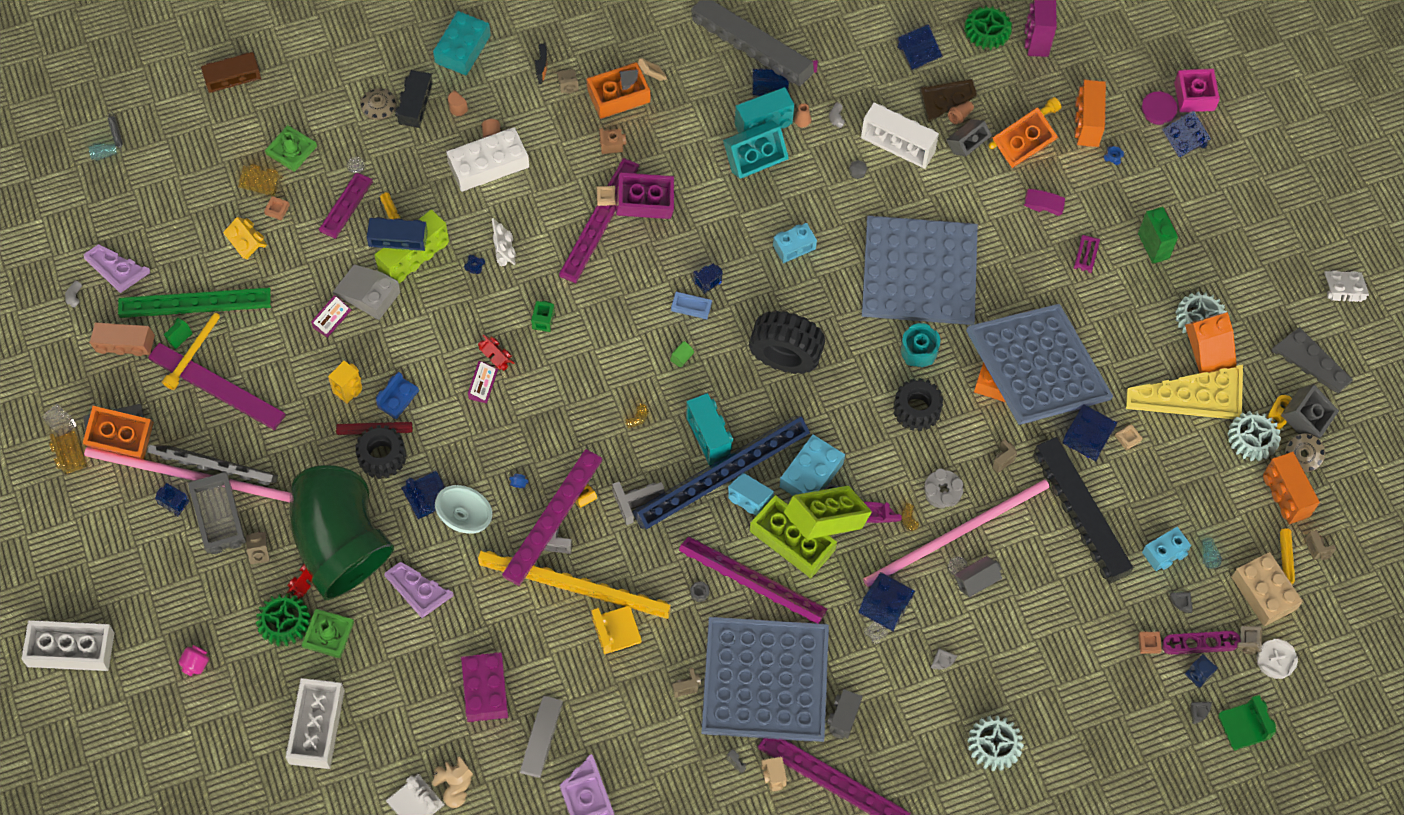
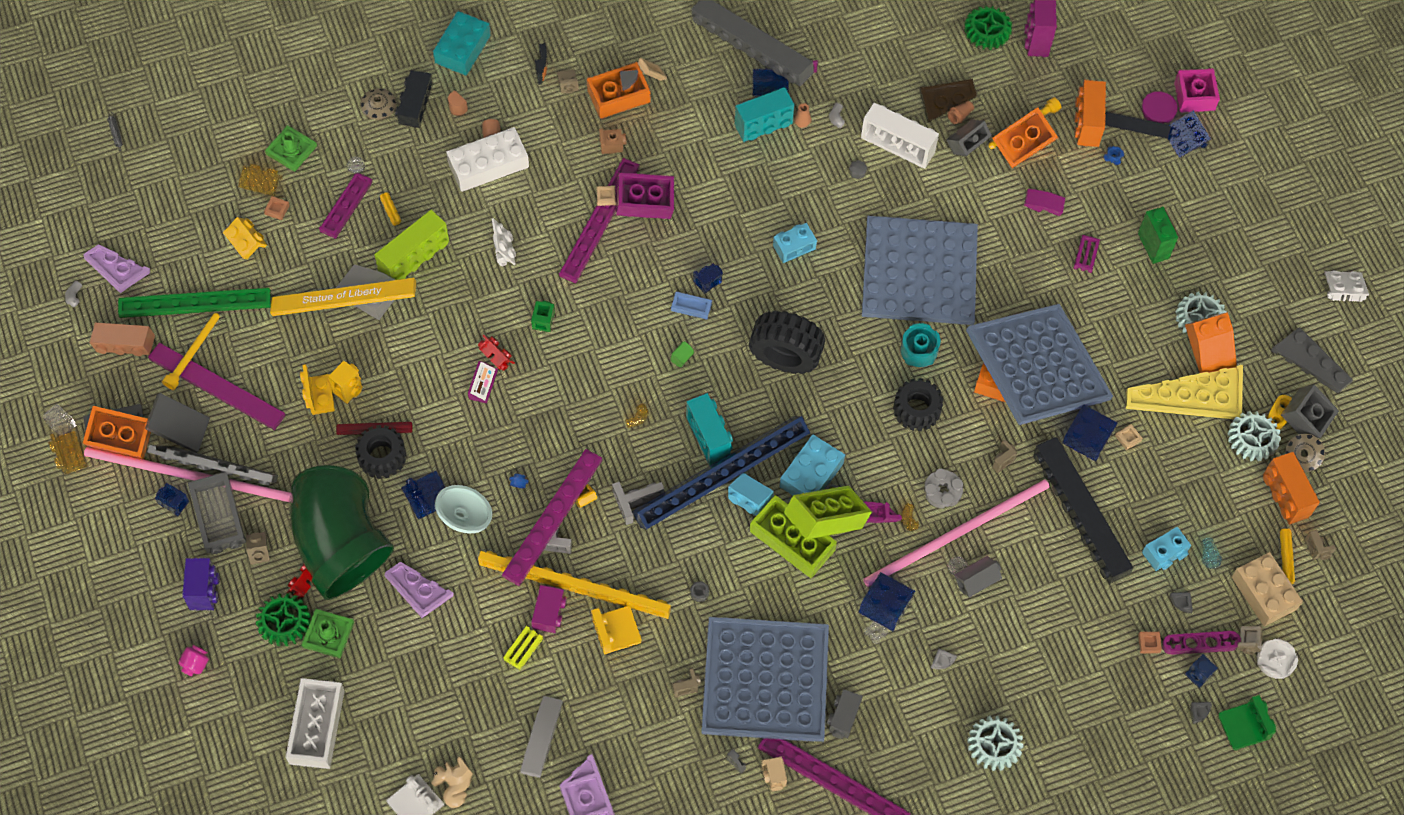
(68, 645): white brick -> none
(101, 151): clear light blue cone -> none
(177, 423): none -> dark grey tile
(178, 333): green tile -> none
(200, 584): none -> dark purple brick
(230, 72): reddish brown brick -> none
(317, 392): none -> yellow bracket
(330, 316): slope -> none
(343, 296): none -> yellow tile
(396, 396): blue bracket -> none
(397, 234): dark blue brick -> none
(474, 269): clear blue plate -> none
(484, 687): magenta brick -> none
(532, 633): none -> neon yellow tile
(548, 609): none -> magenta brick
(753, 580): magenta plate -> none
(756, 149): teal brick -> none
(919, 47): clear blue hinge -> none
(1137, 125): none -> black sticker

